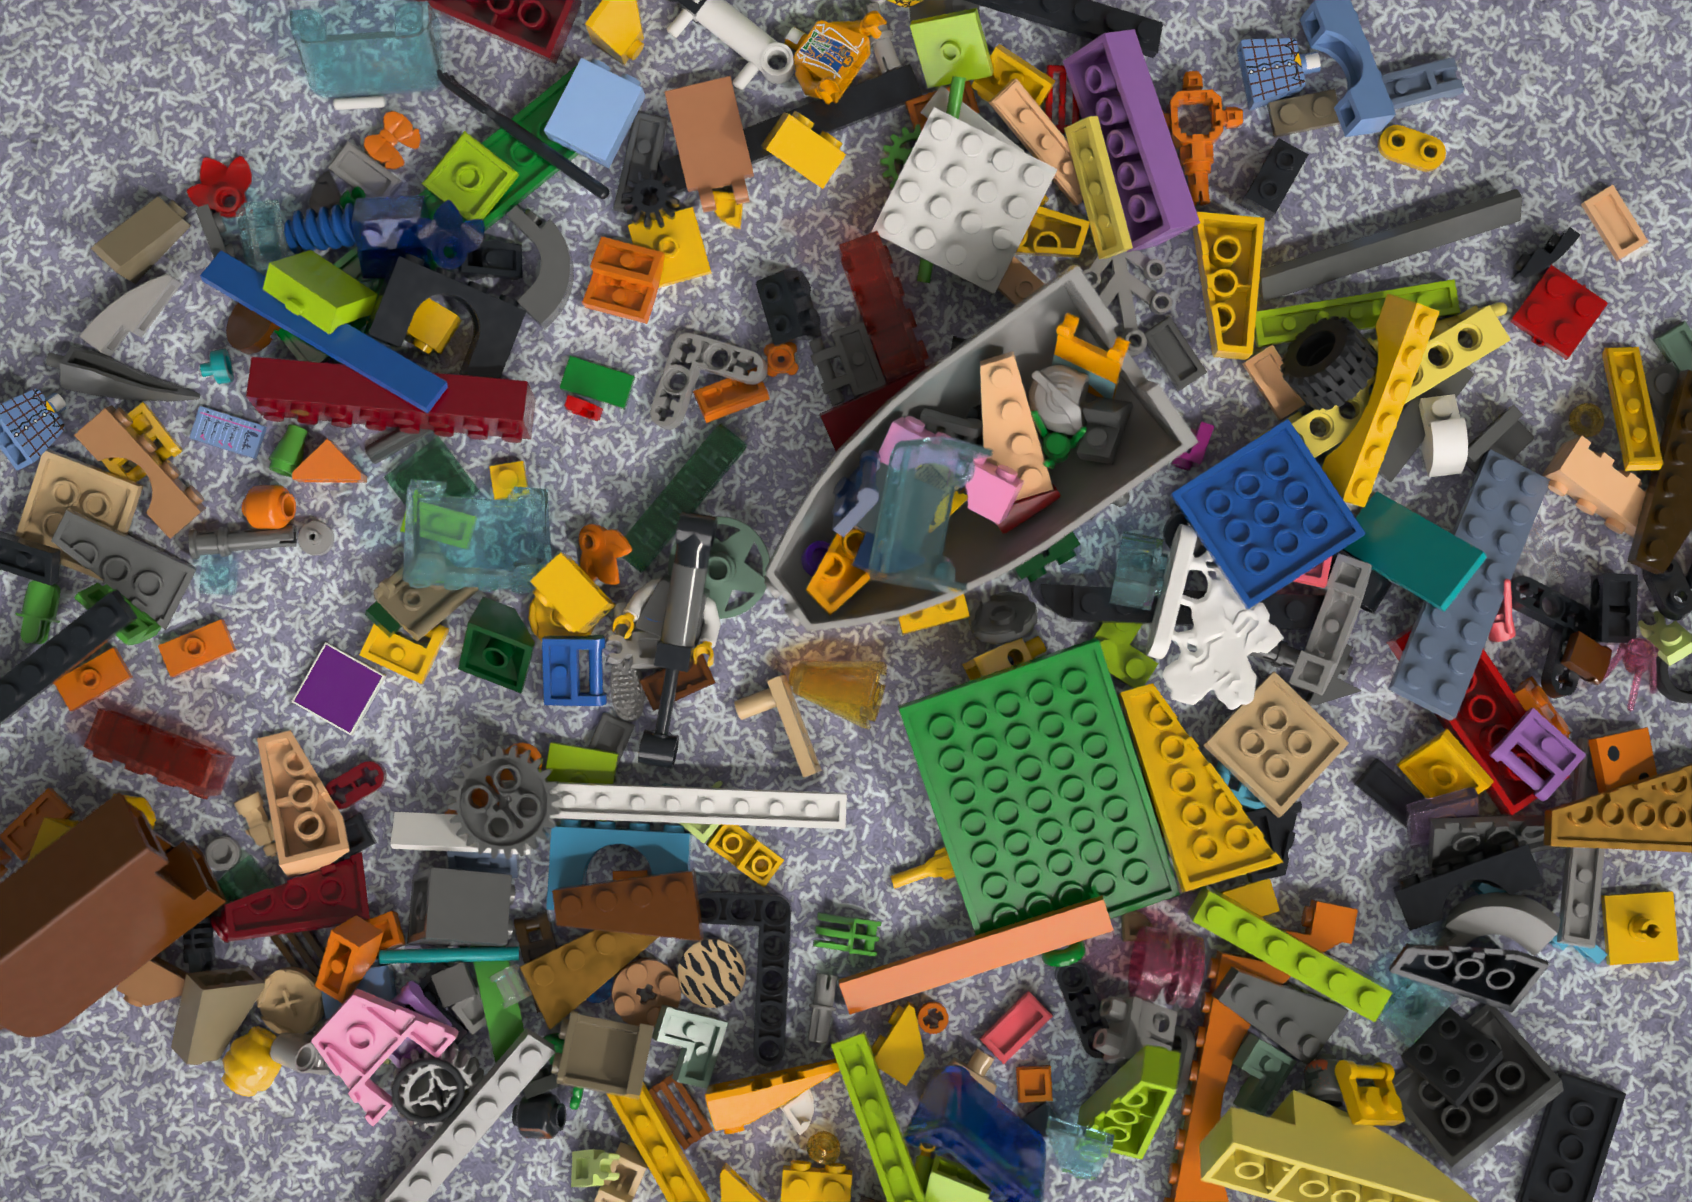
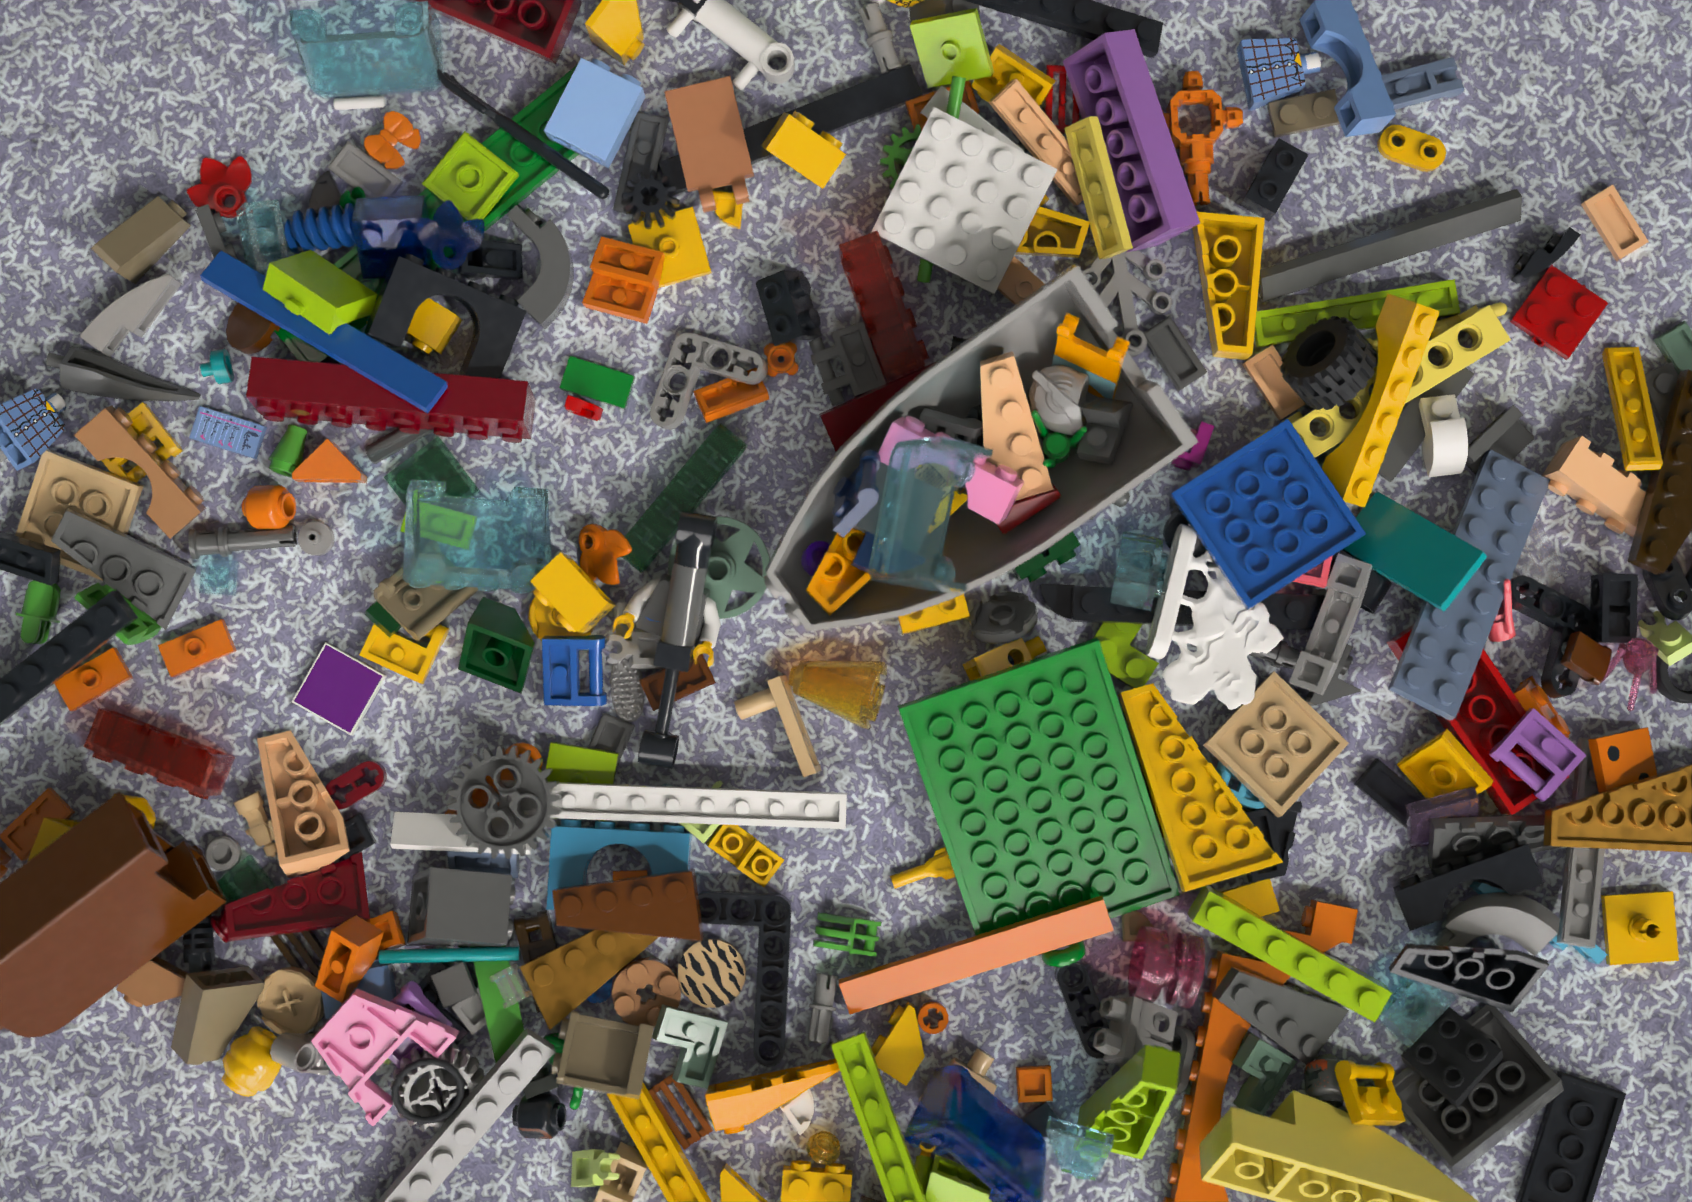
(506, 477): yellow plate -> none
(832, 54): light orange torso -> none
(1015, 1027): coral tile -> none
(1593, 412): clear yellow plate -> none

